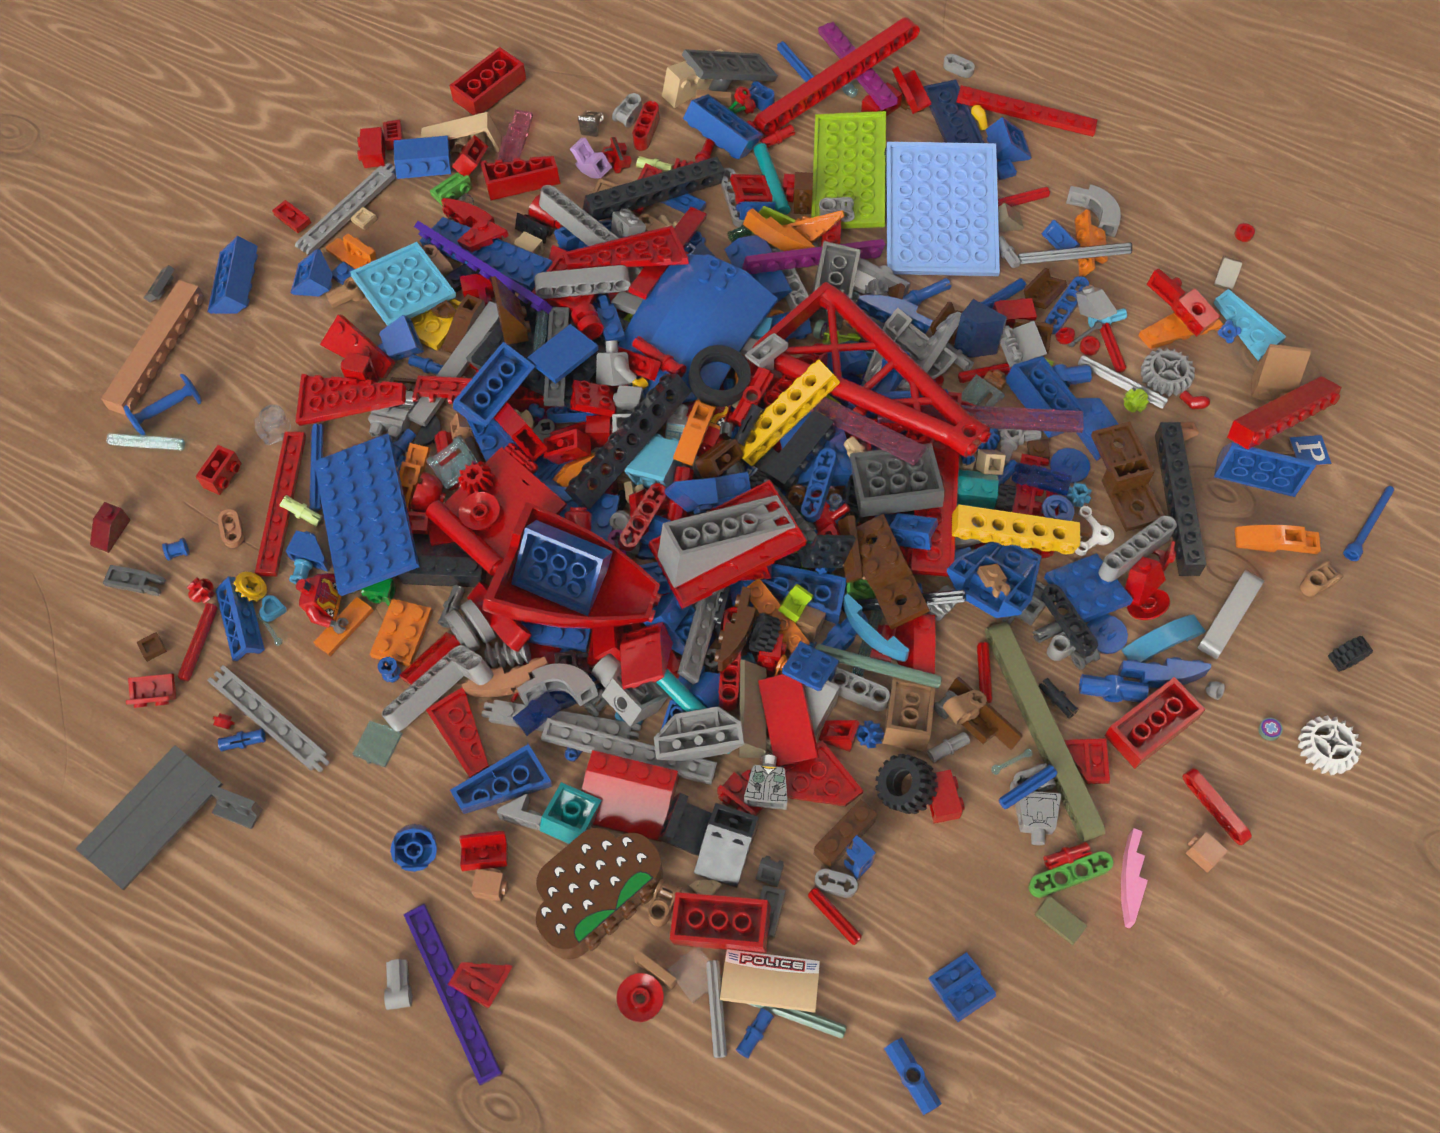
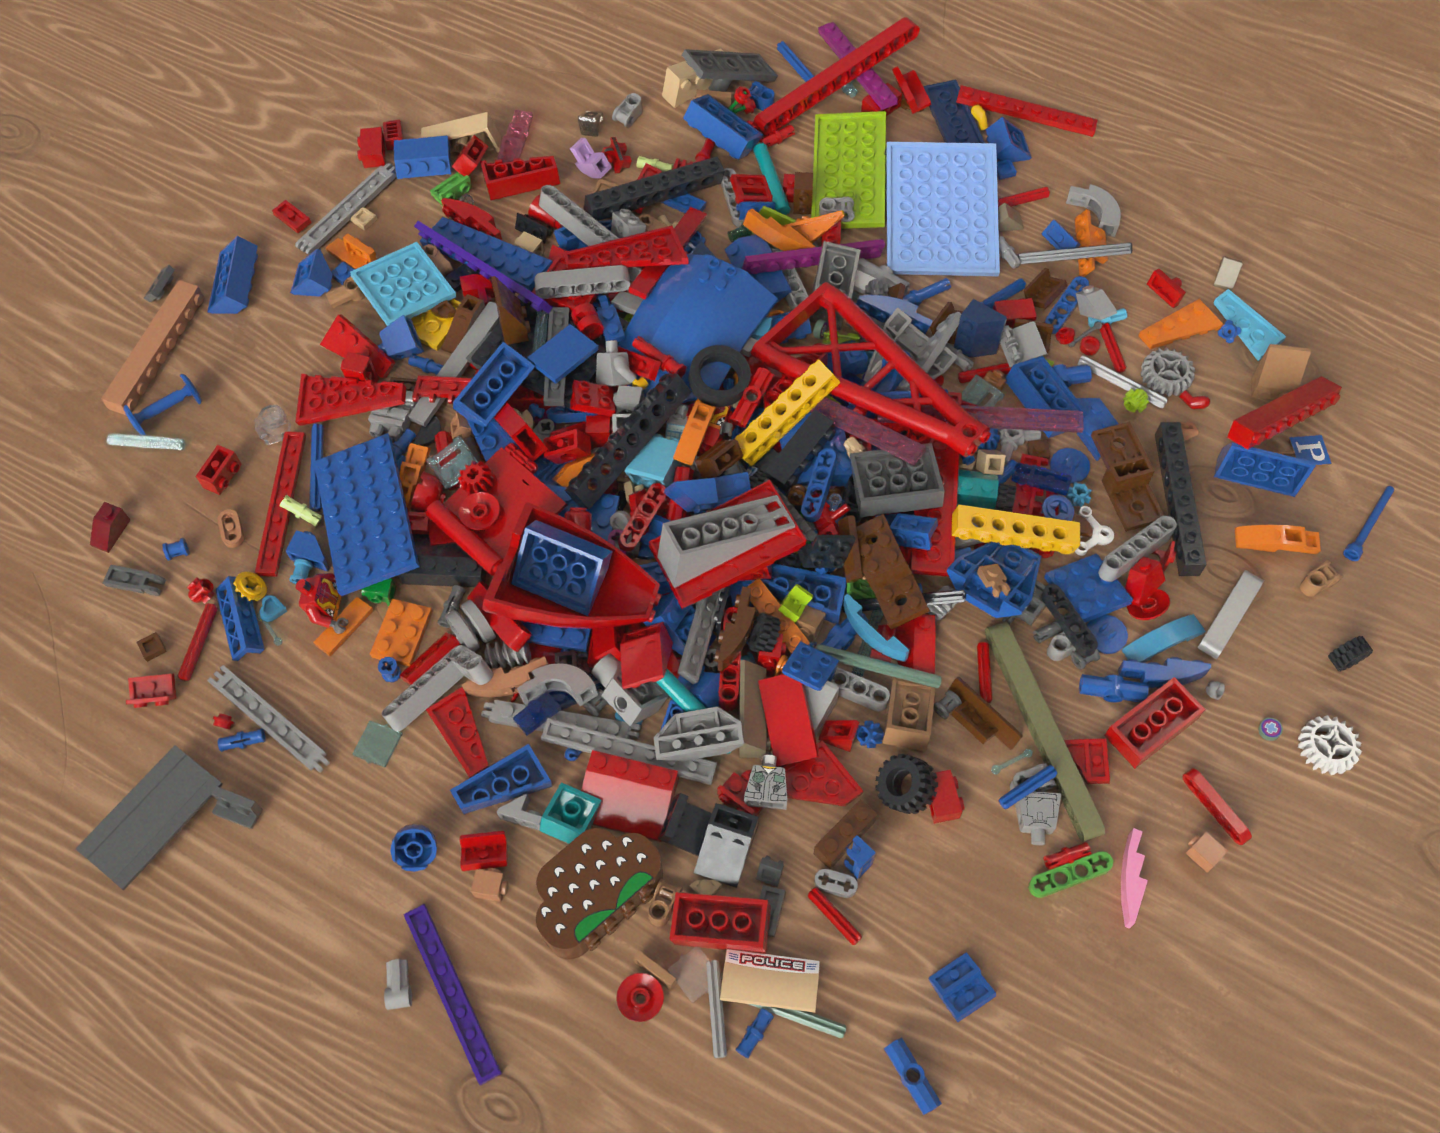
(479, 981): red wing -> none
(481, 235): red wing -> none
(488, 82): red brick -> none
(646, 125): red beam -> none
(748, 424): black pin -> none
(766, 351): light grey slope -> none
(948, 747): light grey axle -> none
(958, 66): light grey beam -> none
(965, 706): medium nougat piece -> none
(1058, 698): black pin -> none
(1061, 920): olive tile -> none
(1195, 303): brick -> none
(1244, 232): red tile -> none

